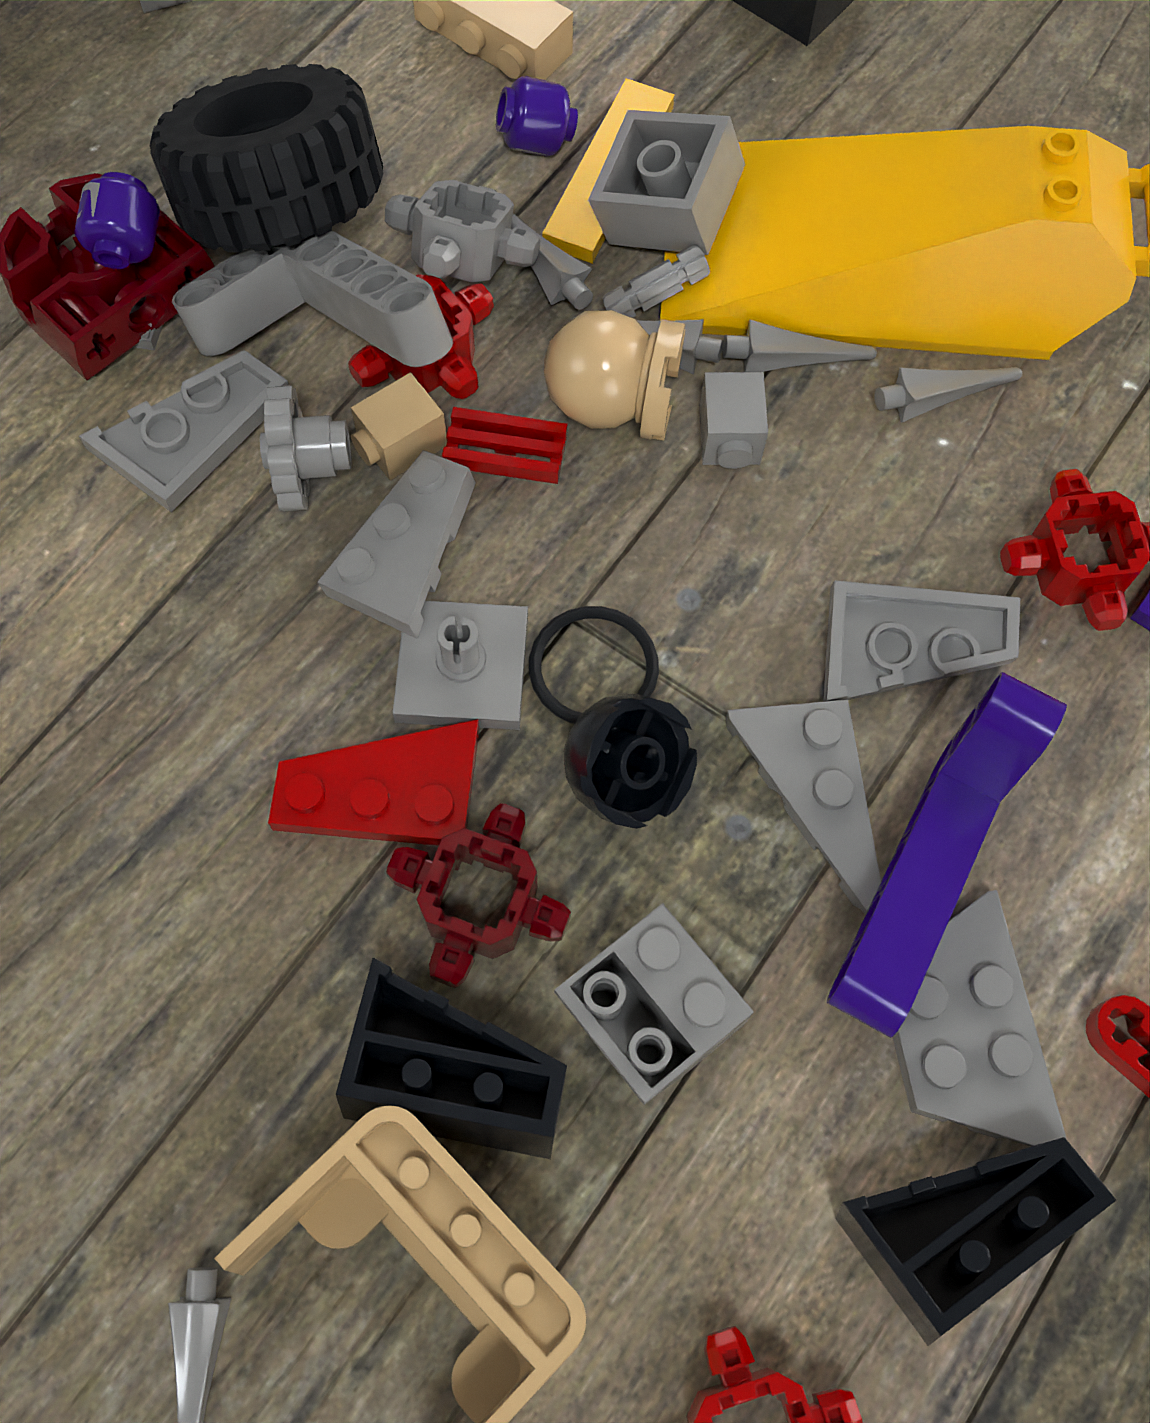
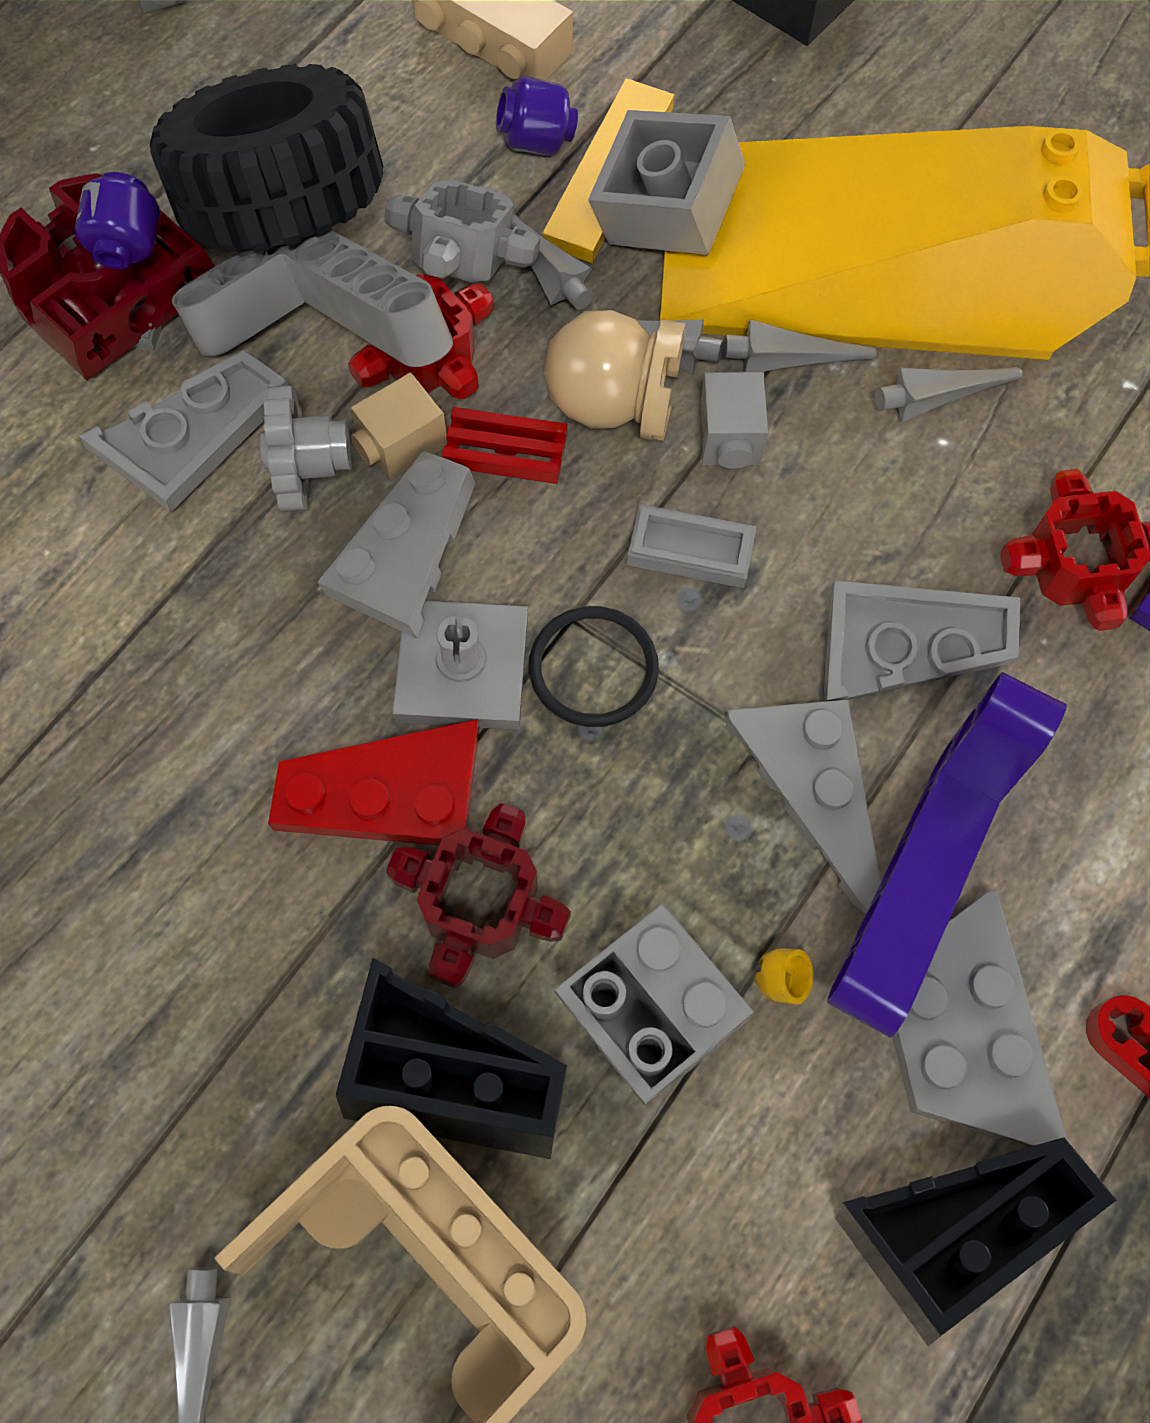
(630, 759): black cylinder -> none
(658, 283): light grey axle -> none
(691, 545): none -> light grey tile
(785, 975): none -> yellow hinge

